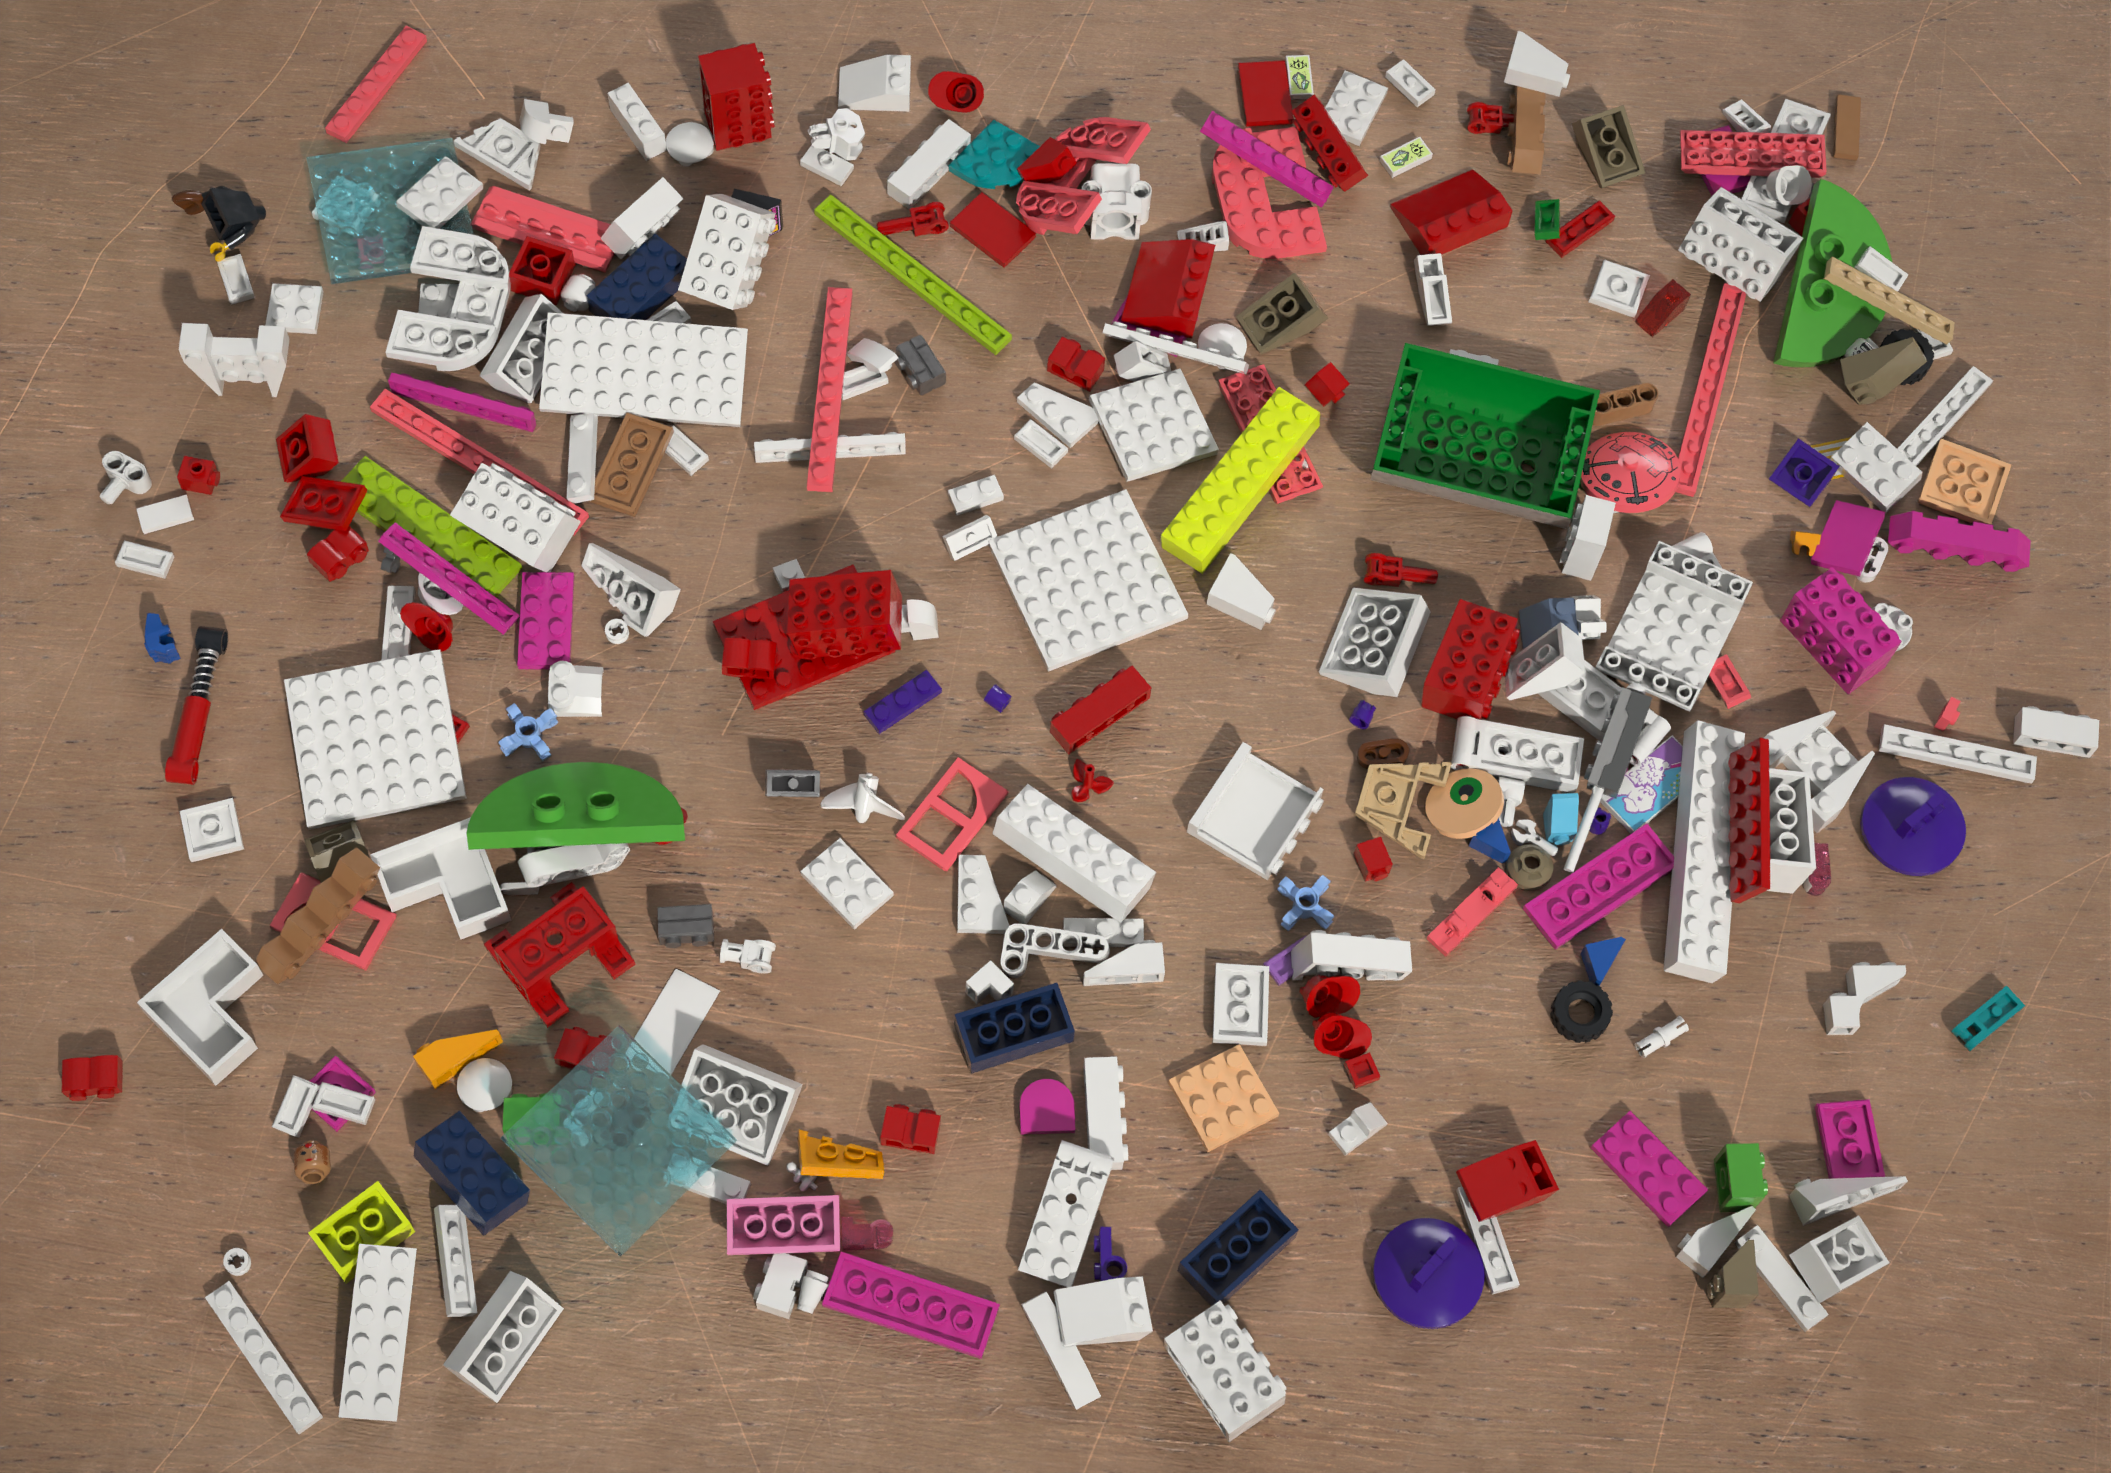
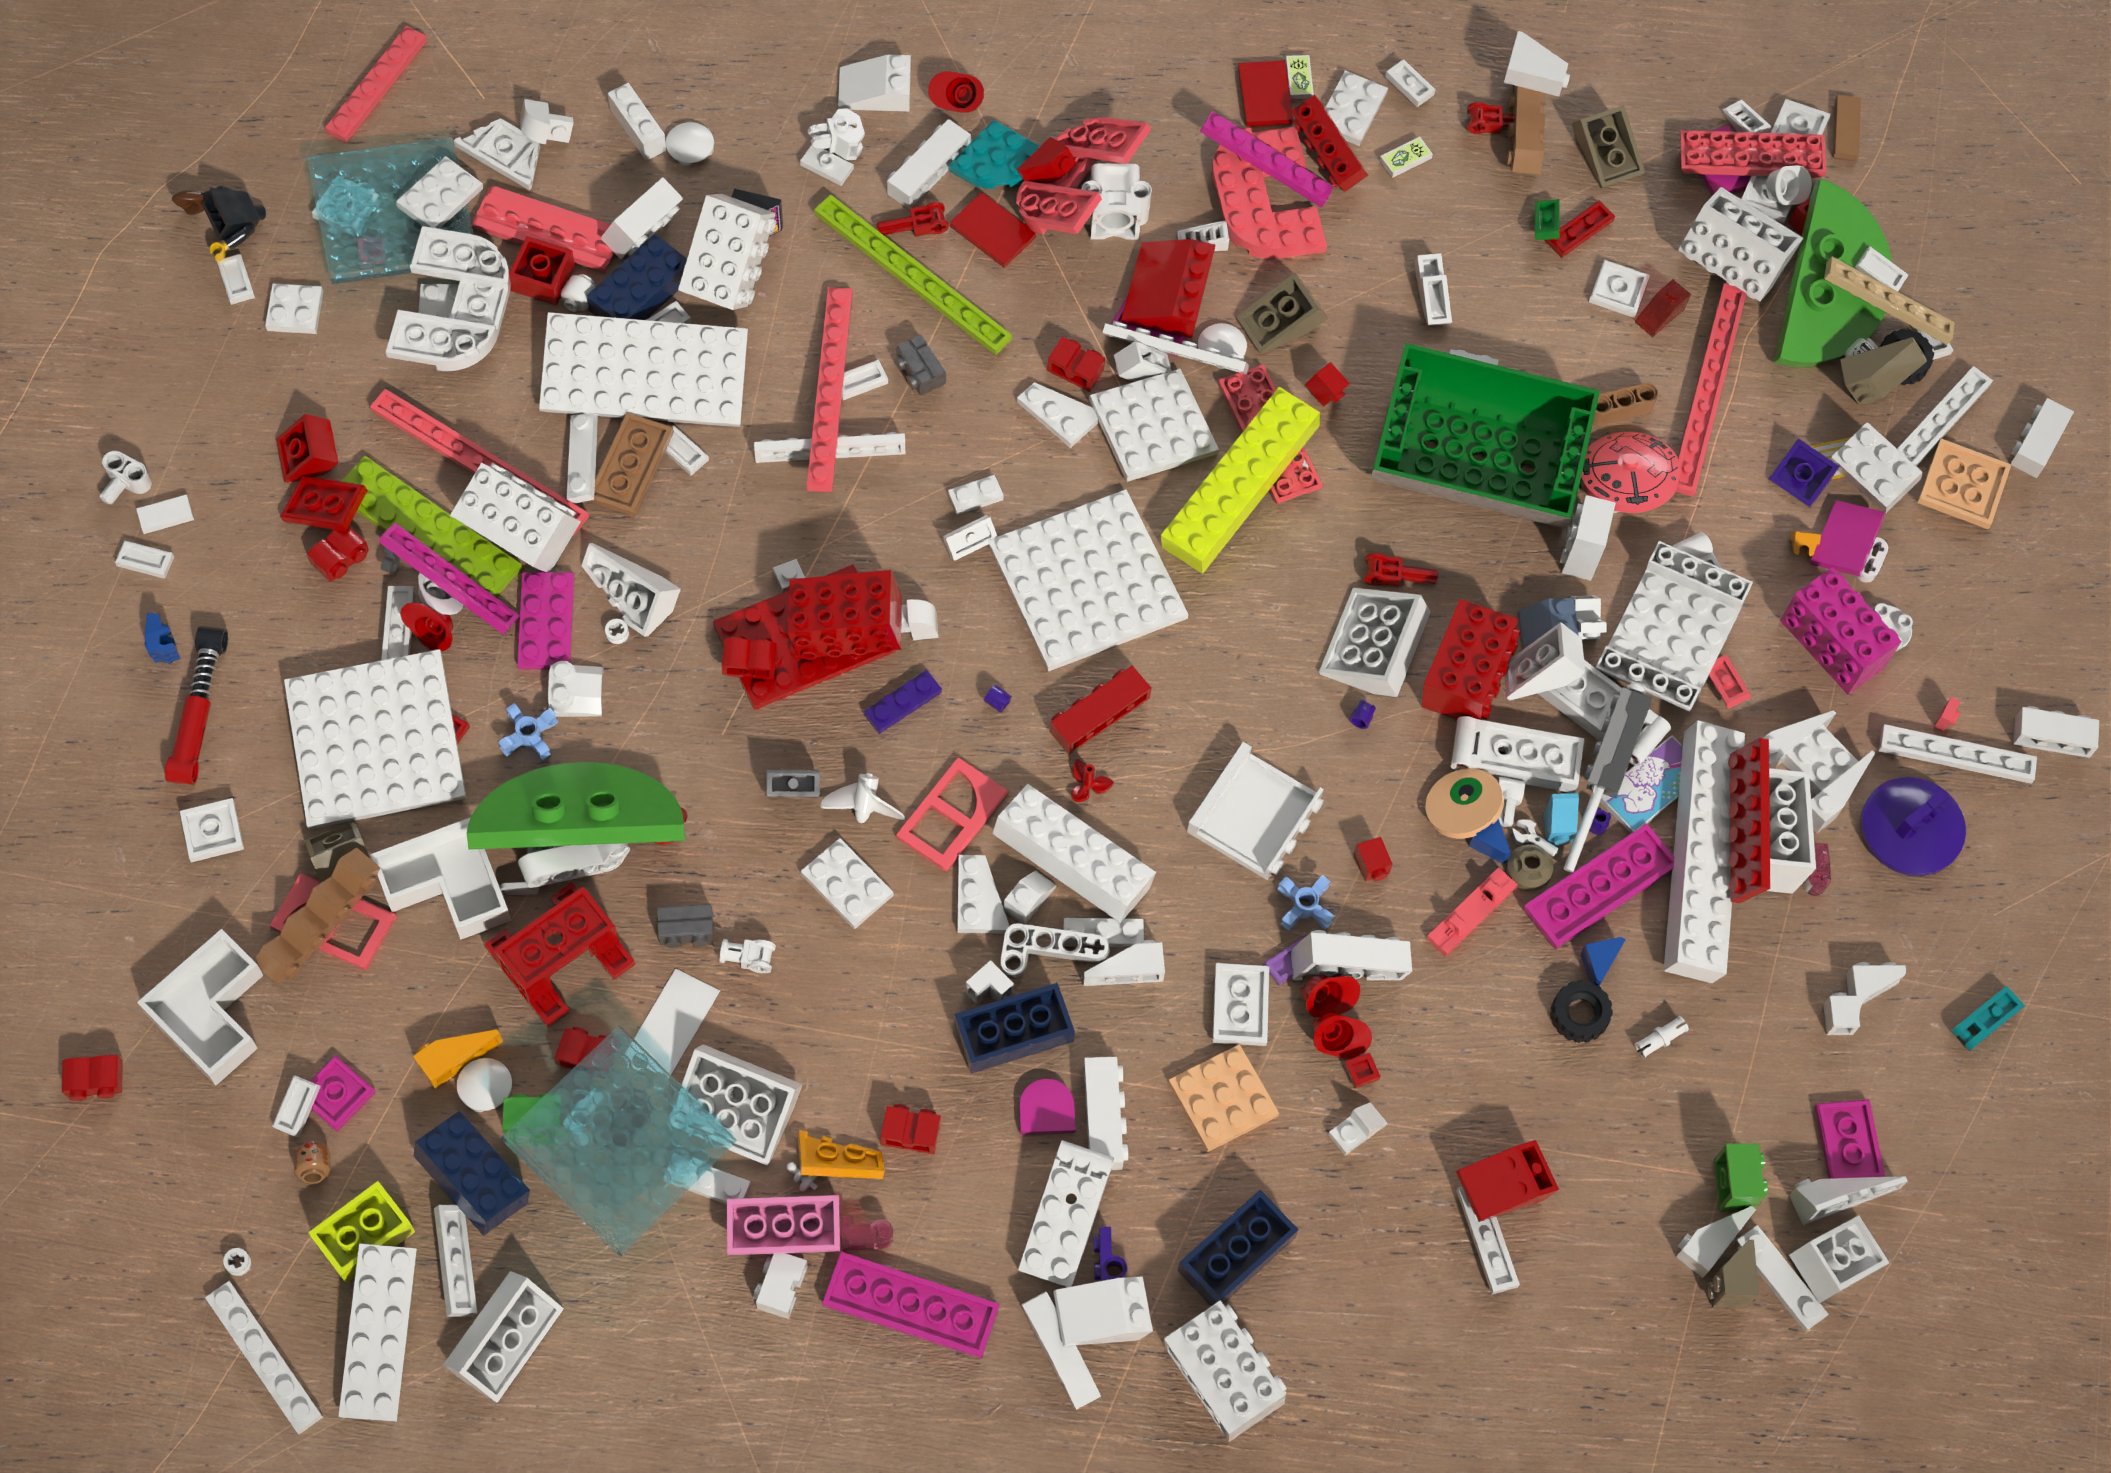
(198, 475): red brick -> none
(235, 358): white wedge -> none
(343, 1103): white tile -> none
(466, 403): dark pink plate -> none
(519, 356): white slope -> none
(736, 96): red brick -> none
(811, 1291): white cone -> none
(873, 355): white slope -> none
(1041, 443): white tile -> none
(1241, 595): white slope -> none
(1381, 752): reddish brown plate -> none
(1389, 796): tan wing -> none
(1428, 1273): dark purple bracket -> none
(1452, 213): red slope -> none
(1649, 1169): dark pink plate -> none
(1948, 538): dark pink brick -> none
(2040, 437): none -> white brick

